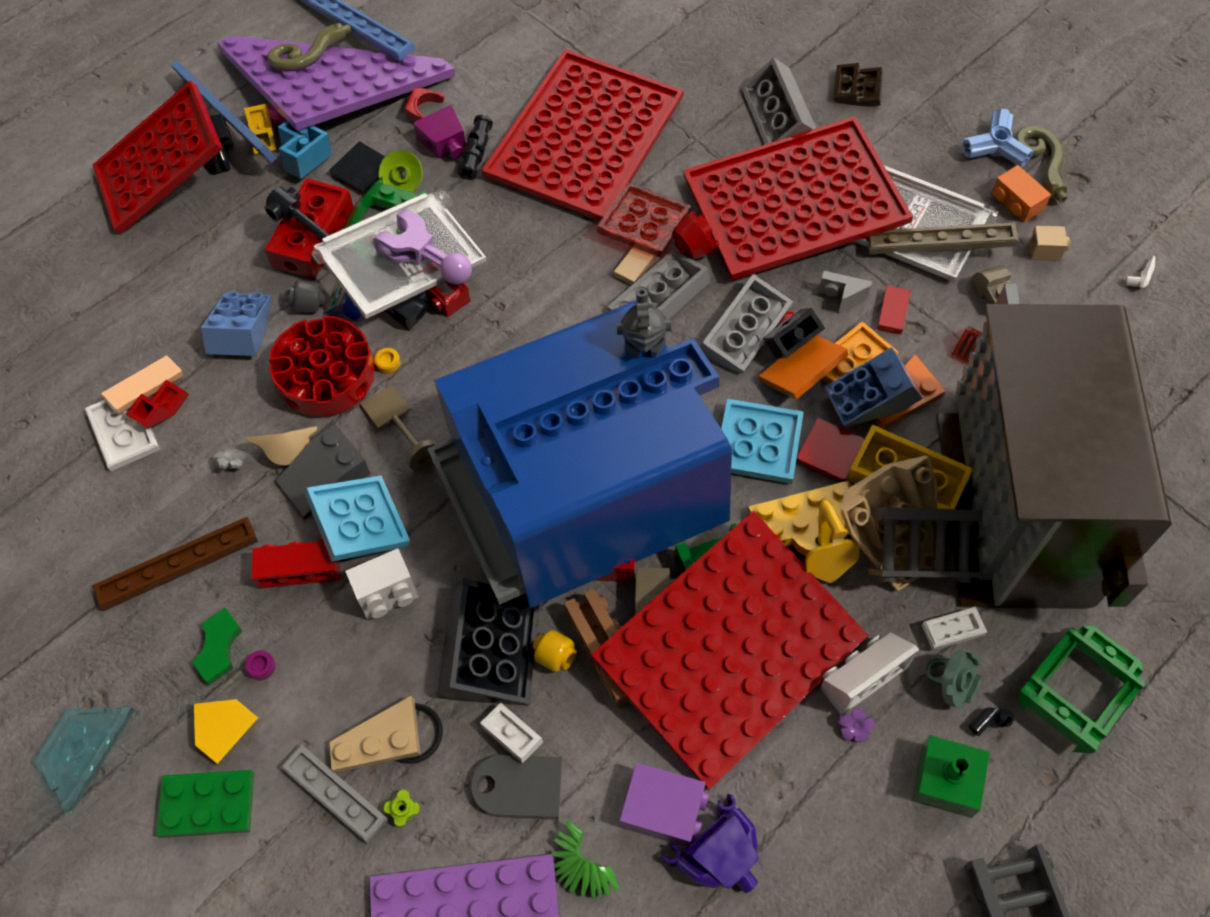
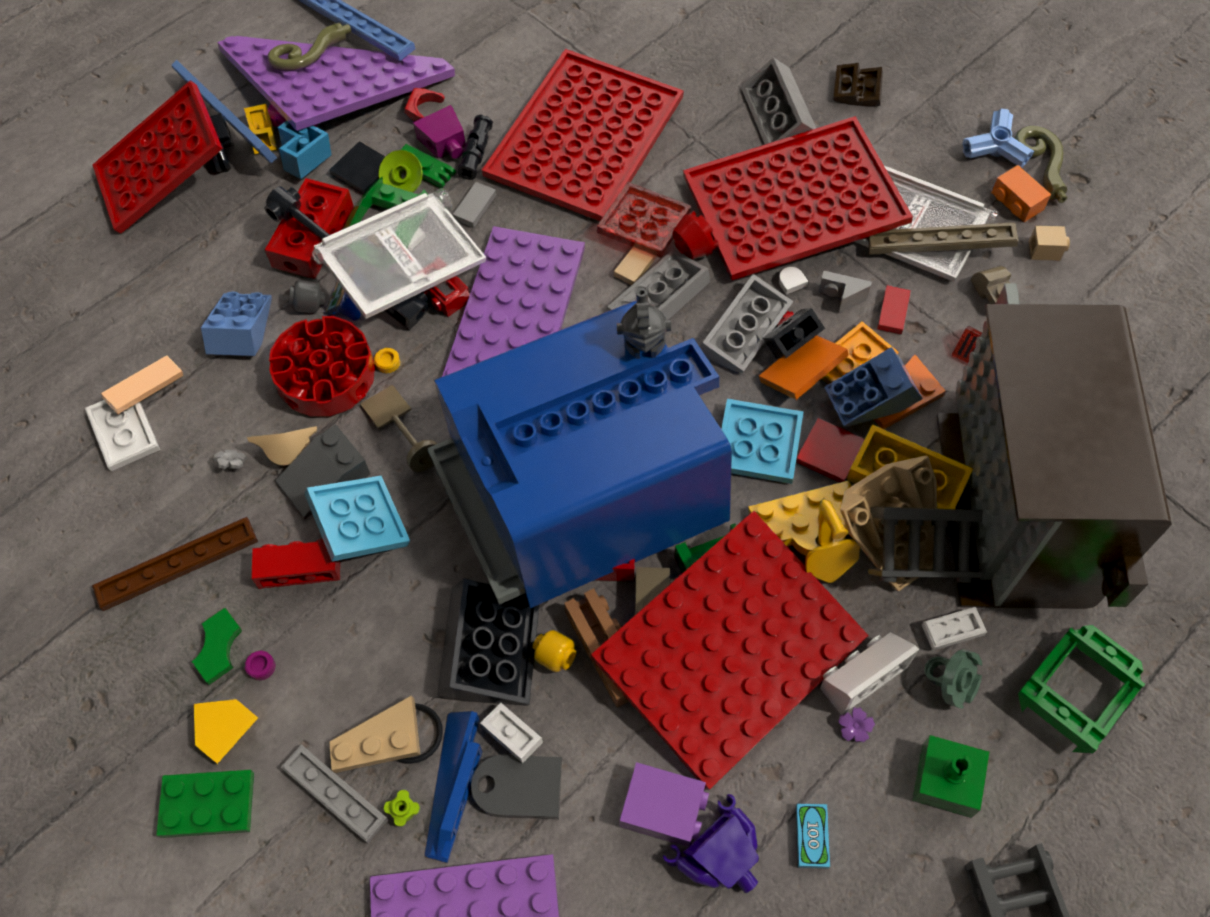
(79, 749): clear light blue wing -> none
(159, 408): red slope -> none
(382, 584): white brick -> none
(417, 244): lavender piece -> none
(433, 169): none -> green hinge
(456, 768): none -> blue wedge
(474, 204): none -> light grey tile
(516, 295): none -> medium lavender plate
(579, 868): bright green hair -> none
(792, 279): none -> white tile
(812, 836): none -> medium azure tile
(991, 717): black arm -> none
(1146, 275): white bar -> none

